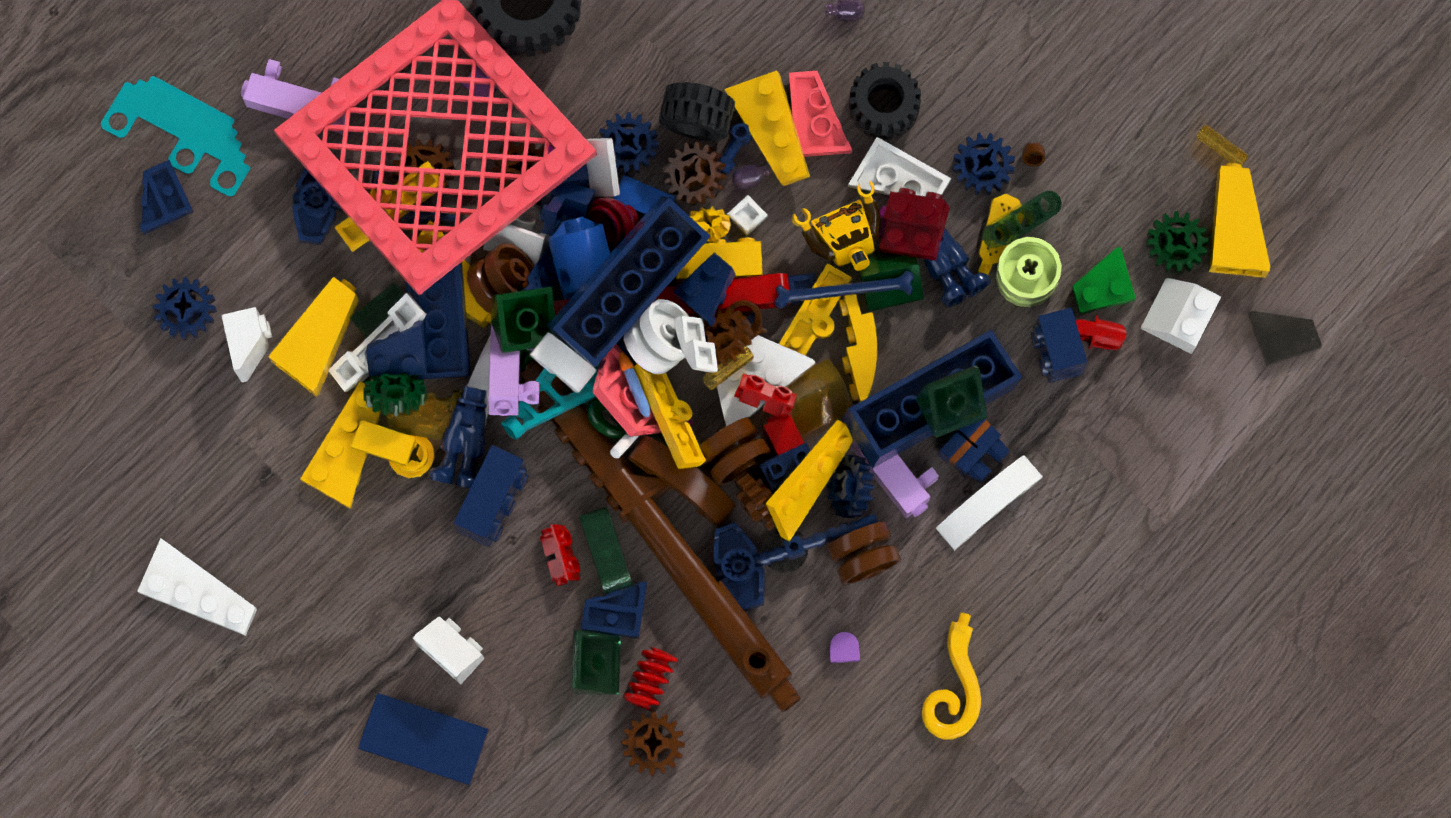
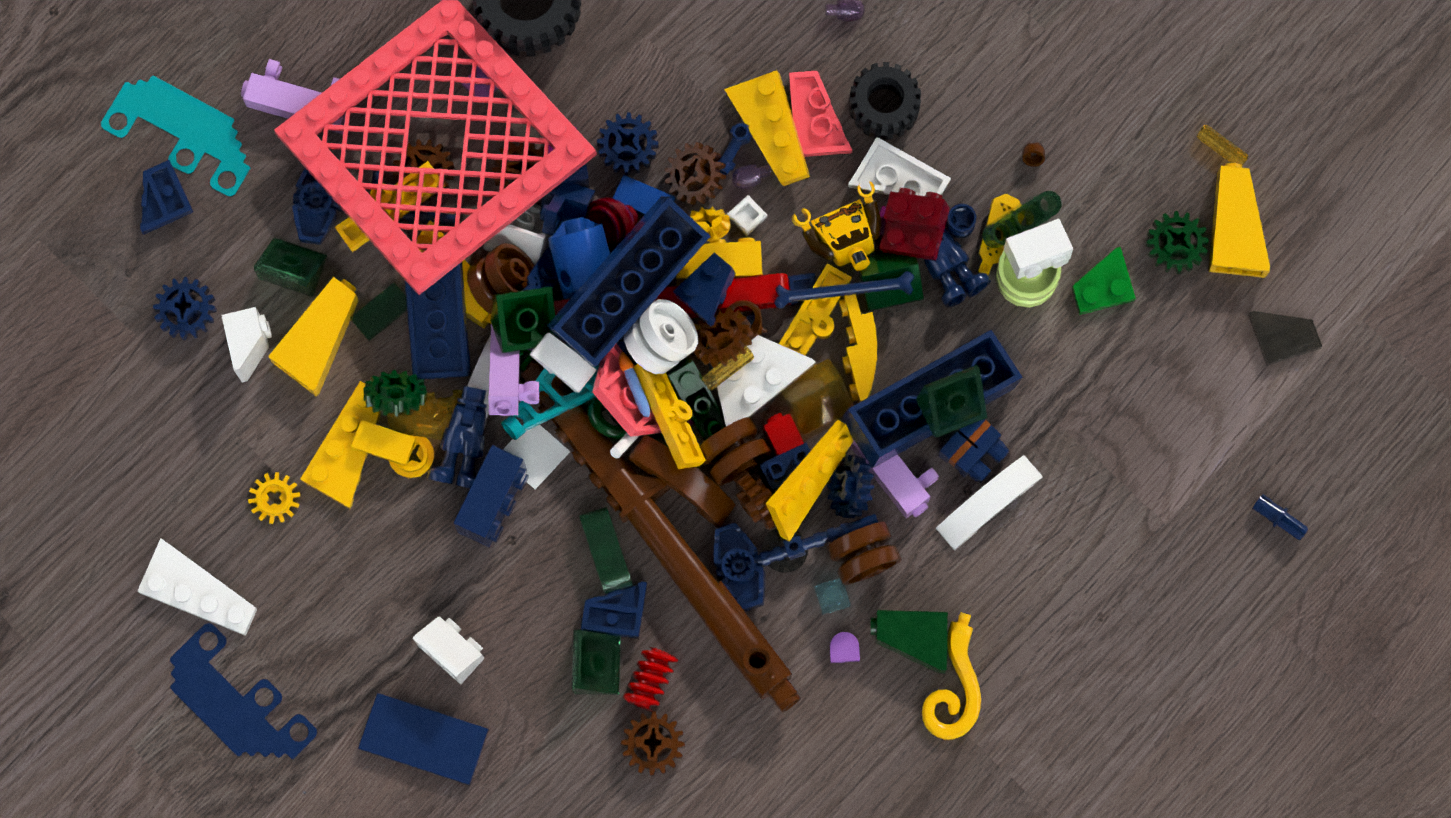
(224, 710): none -> dark blue piece
(262, 498): none -> yellow gear
(290, 266): none -> clear green slope
(353, 365): white slope -> none
(399, 353): dark blue wing -> none
(540, 453): none -> white sticker
(558, 541): red hinge -> none
(602, 169): white tile -> none
(690, 388): none -> dark green slope
(692, 340): white slope -> none
(696, 111): black tyre -> none
(754, 389): red hinge -> none
(832, 596): none -> clear light blue plate
(914, 635): none -> dark green slope
(958, 216): none -> dark blue wheel
(977, 156): dark blue gear -> none
(1038, 249): none -> white brick
(1059, 345): dark blue brick -> none
(1102, 333): red arm -> none
(1180, 313): white slope -> none
(1280, 517): none -> dark blue axle

